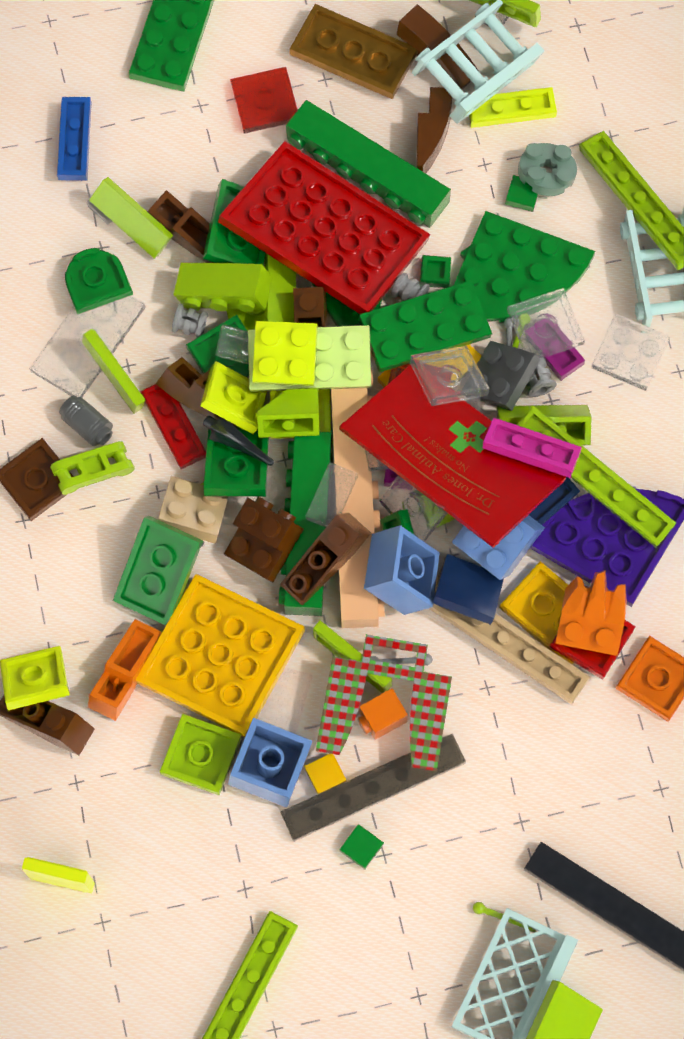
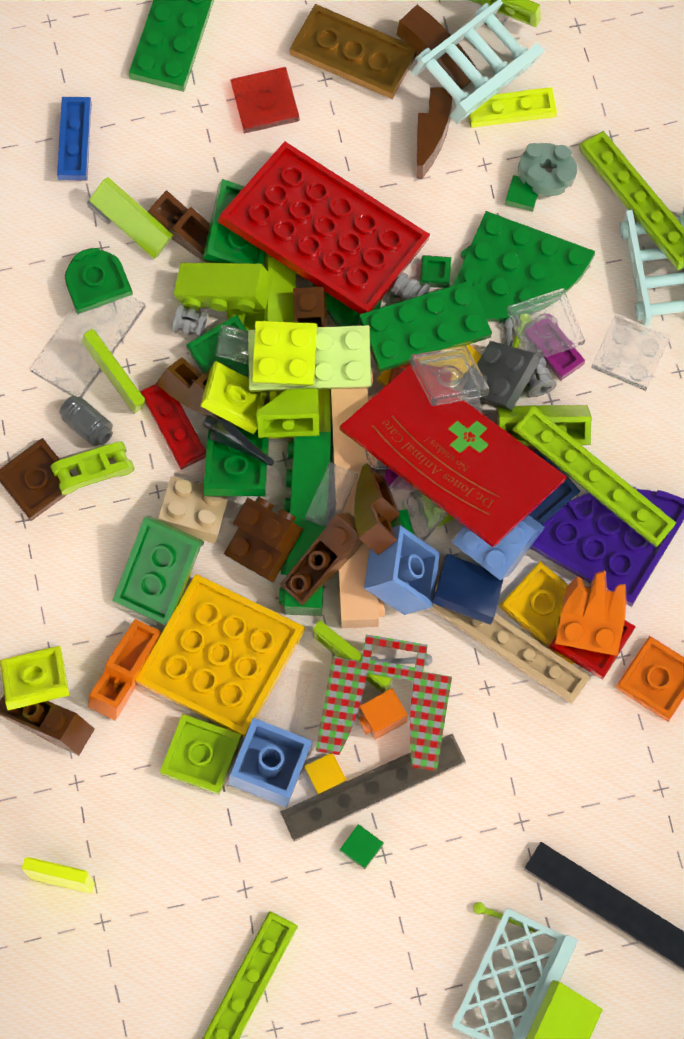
(367, 164): green brick -> none
(374, 510): none -> reddish brown slope
(531, 447): dark pink plate -> none

